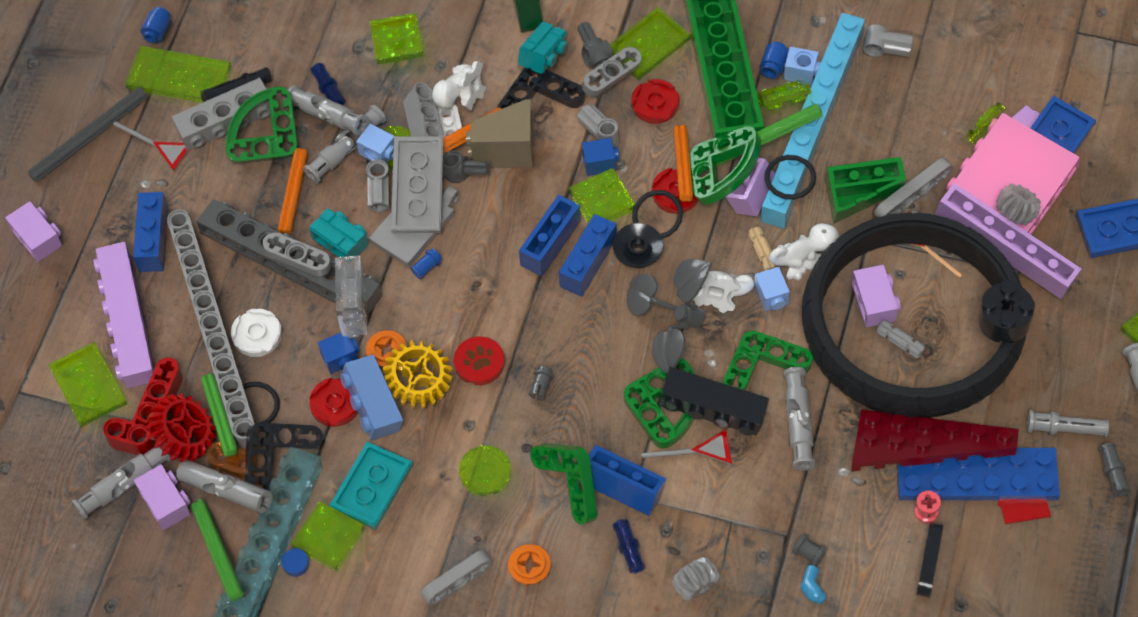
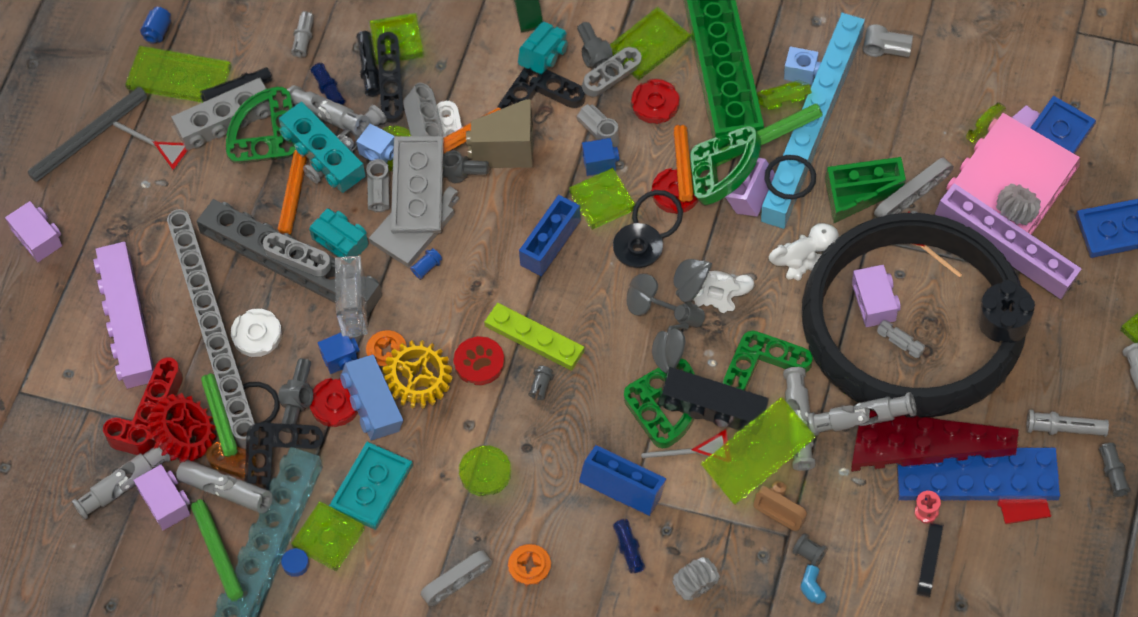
(87, 384): clear neon green tile -> none
(150, 232): blue brick -> none
(296, 394): none -> dark grey axle
(301, 120): none -> teal brick
(302, 35): none -> light grey axle
(369, 71): none -> black pin
(387, 77): none -> black beam
(463, 84): white animal -> none
(534, 336): none -> lime plate
(582, 503): green beam -> none
(587, 255): blue brick -> none
(758, 450): none -> clear neon green tile
(761, 246): tan axle -> none
(772, 289): light blue brick -> none
(774, 60): blue brick -> none
(776, 506): none -> medium nougat piece
(848, 416): none -> light grey piece

